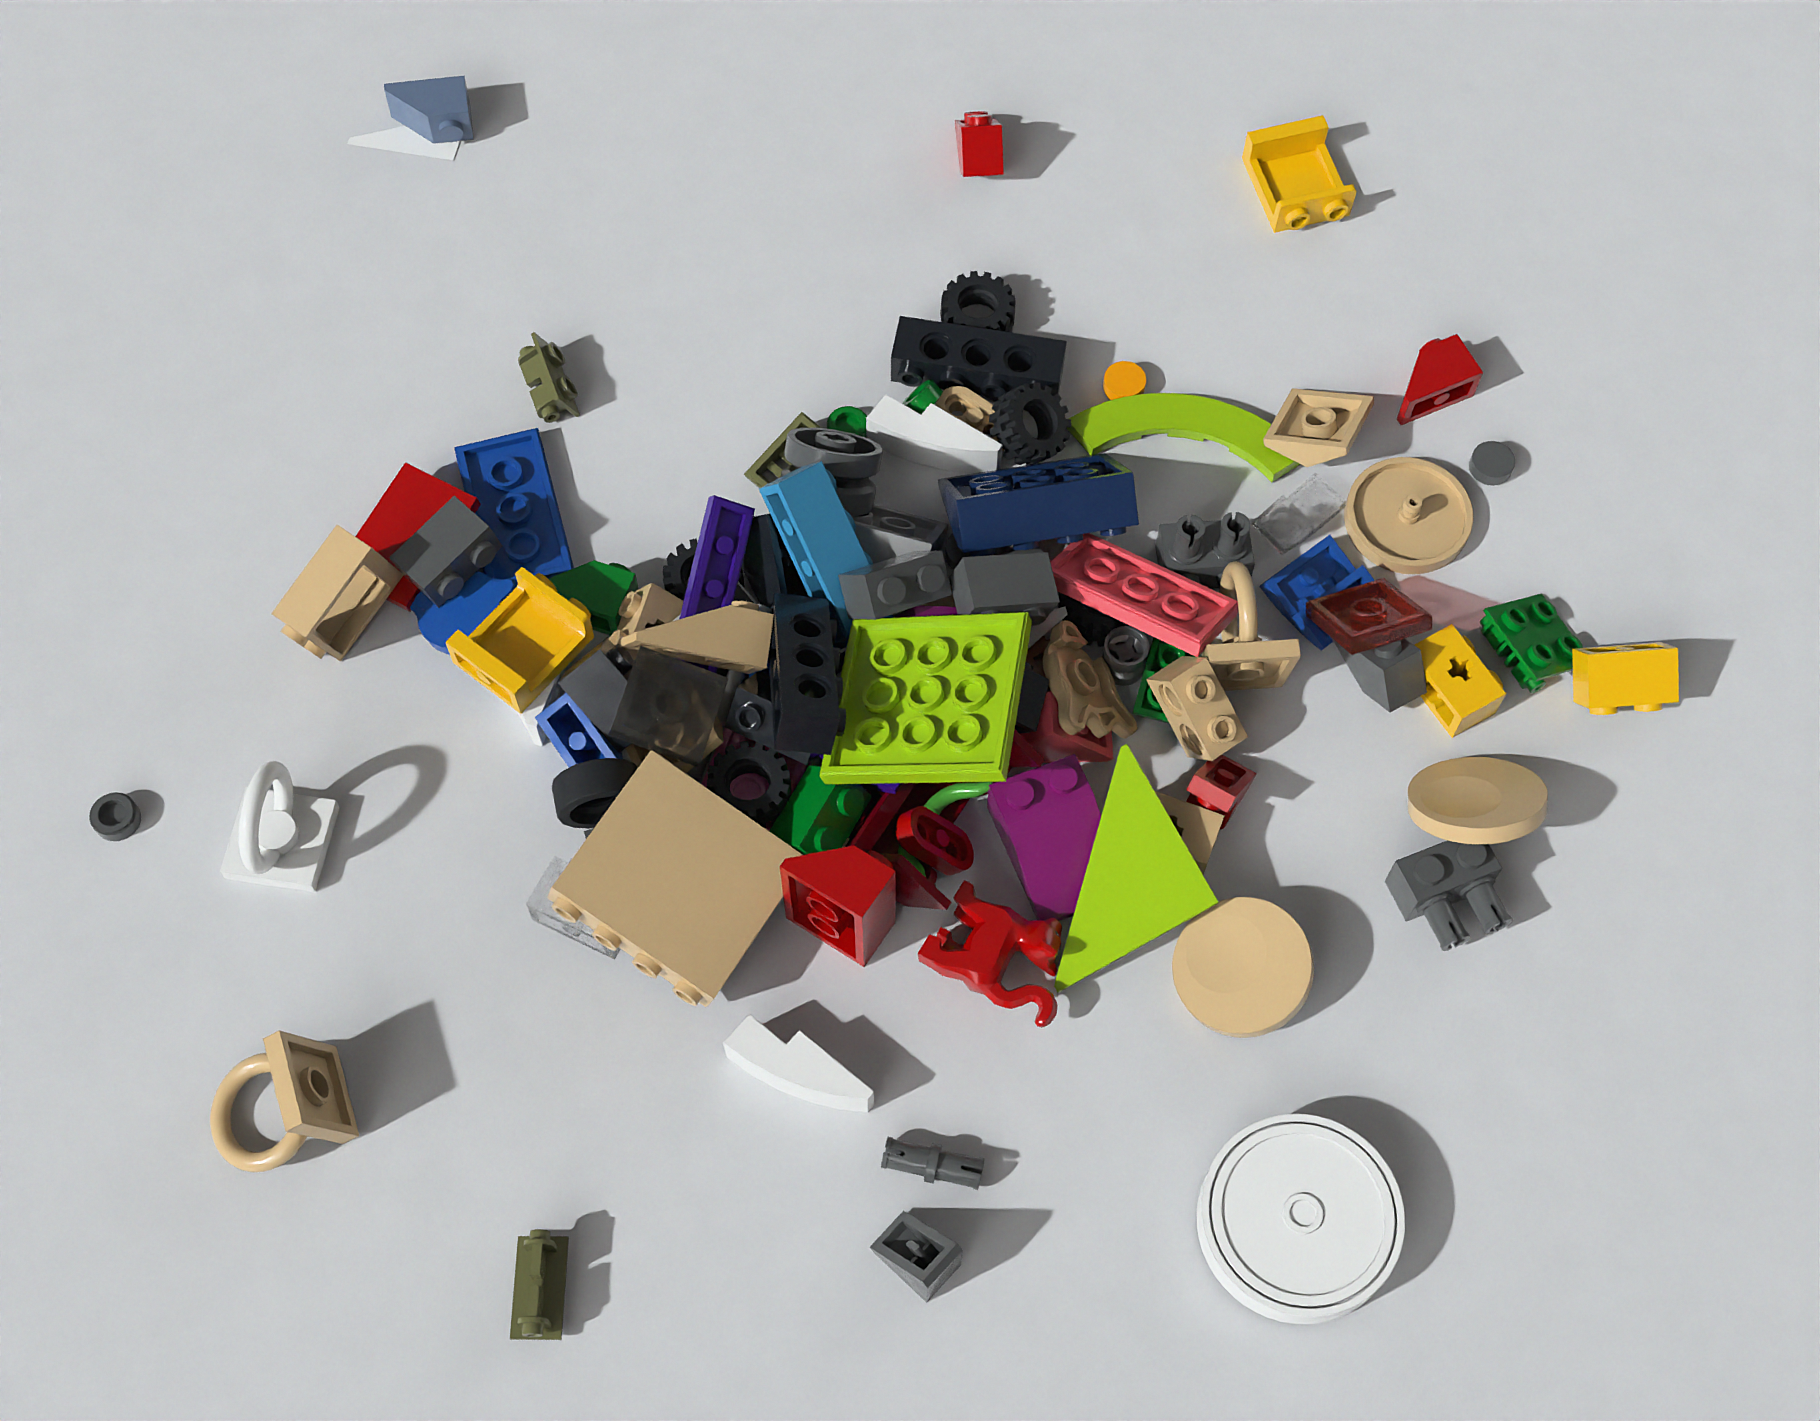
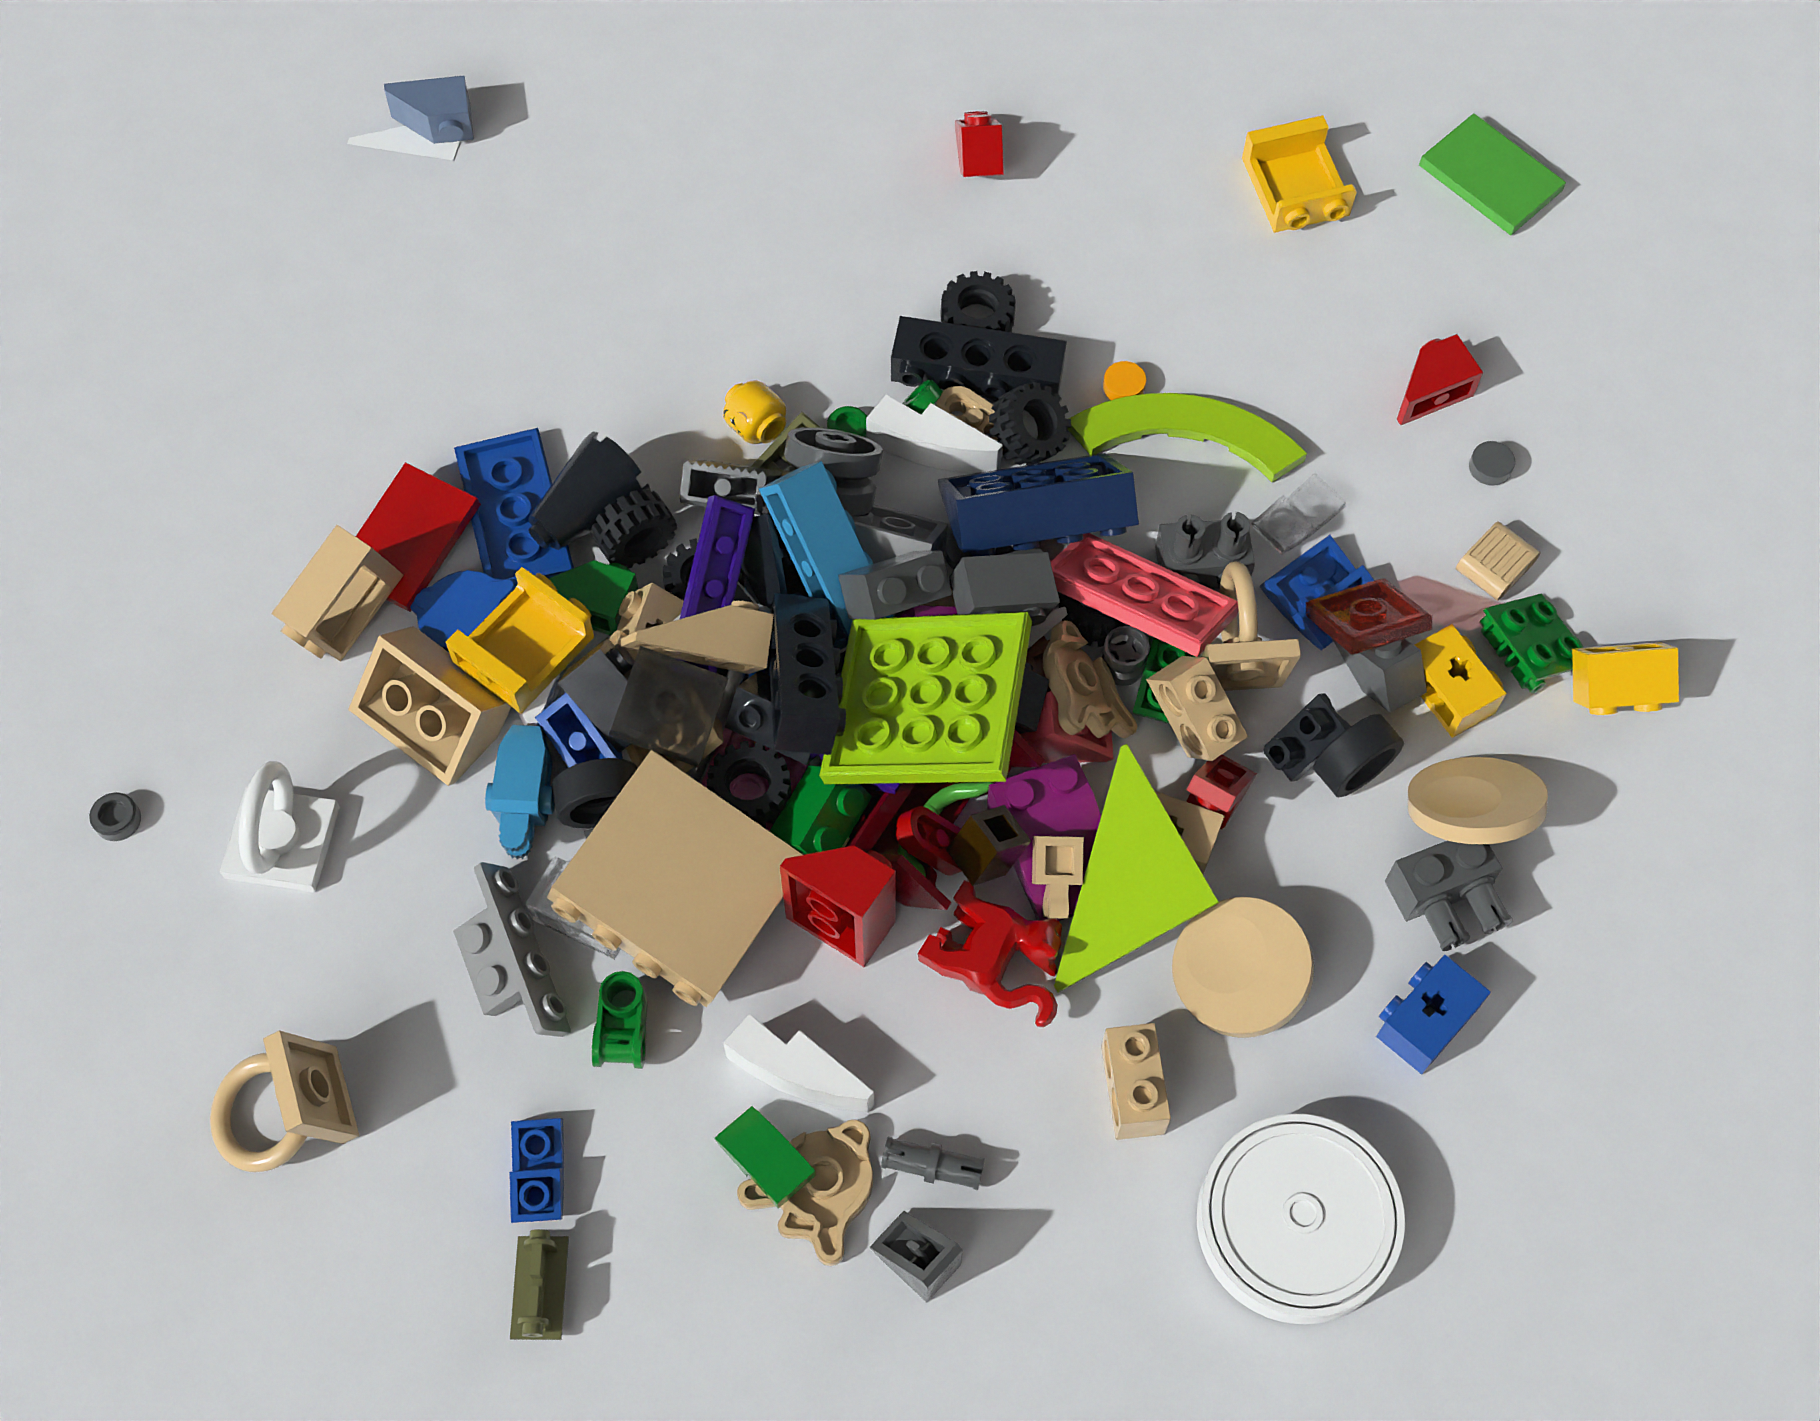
(427, 704): none -> tan slope
(446, 551): dark grey brick -> none
(506, 957): none -> light grey bracket
(521, 788): none -> dark azure hinge
(537, 1170): none -> blue slope
(544, 365): olive hinge -> none
(582, 490): none -> black cone
(620, 1032): none -> green piece
(634, 528): none -> black tyre
(727, 481): none -> dark grey brick
(754, 412): none -> yellow head
(765, 1156): none -> green slope
(832, 1197): none -> tan tile
(988, 845): none -> dark brown brick
(1057, 864): none -> tan plate
(1135, 1081): none -> tan brick
(1305, 737): none -> black hips
(1317, 425): tan slope -> none
(1358, 755): none -> black tyre
(1408, 515): tan piece -> none
(1416, 1035): none -> blue brick
(1492, 174): none -> bright green tile
(1497, 560): none -> tan piece

